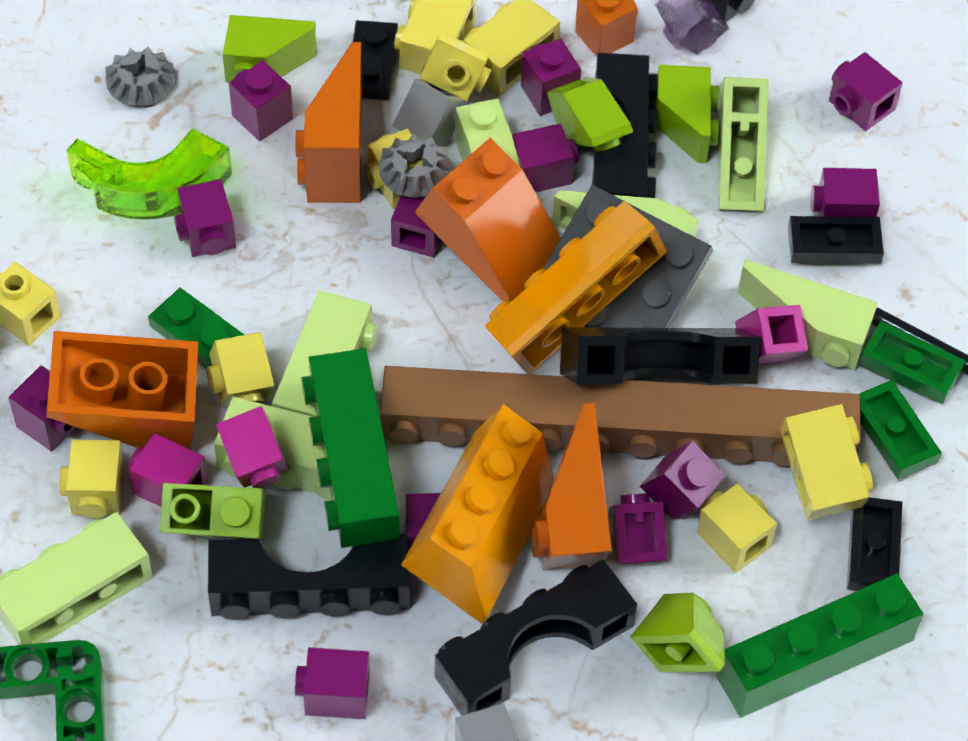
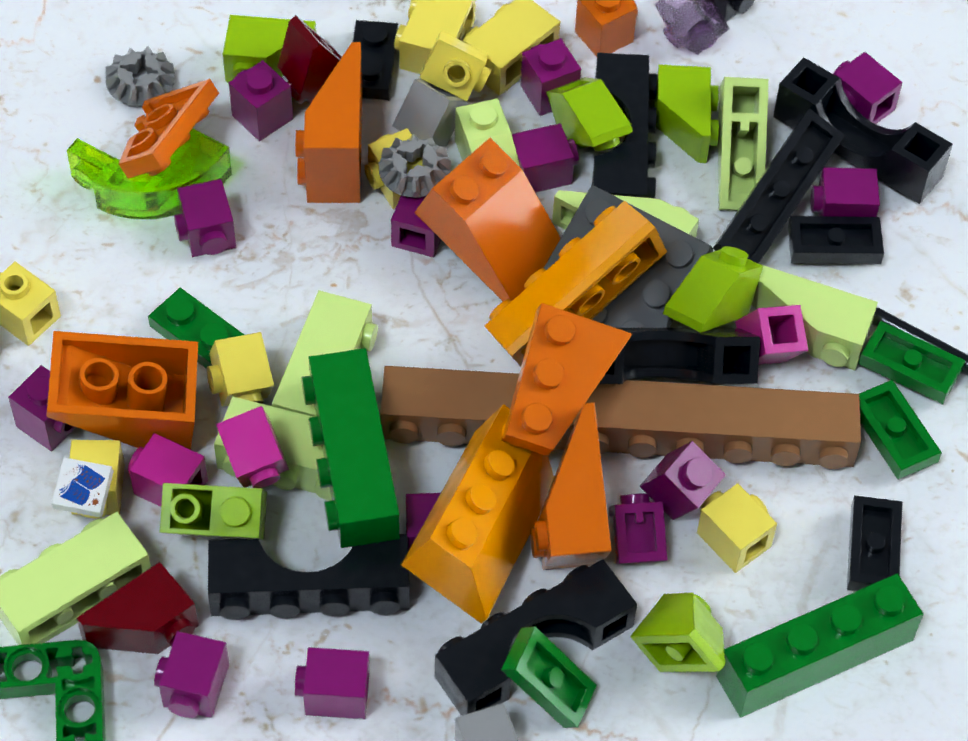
(82, 487): none -> white tile
(141, 615): none -> dark red slope
(165, 128): none -> orange wing
(192, 675): none -> magenta brick
(306, 60): none -> dark red slope
(549, 677): none -> green plate
(558, 375): none -> orange wing
(715, 290): none -> lime slope
(781, 186): none -> black plate
(826, 462): light yellow brick -> none
(905, 158): none -> black arch

